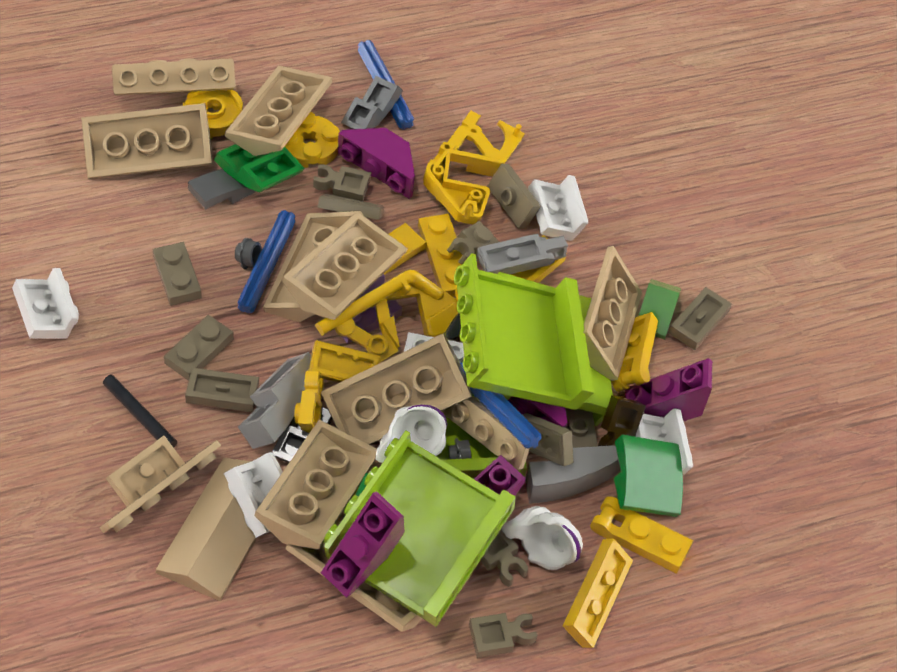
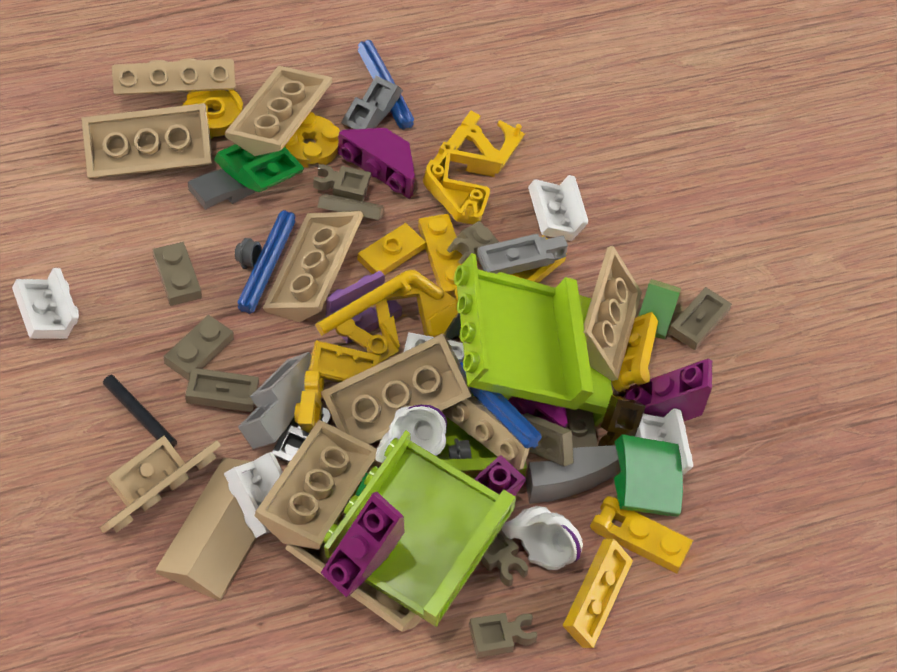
(342, 267): tan slope -> none
(513, 196): dark tan plate -> none

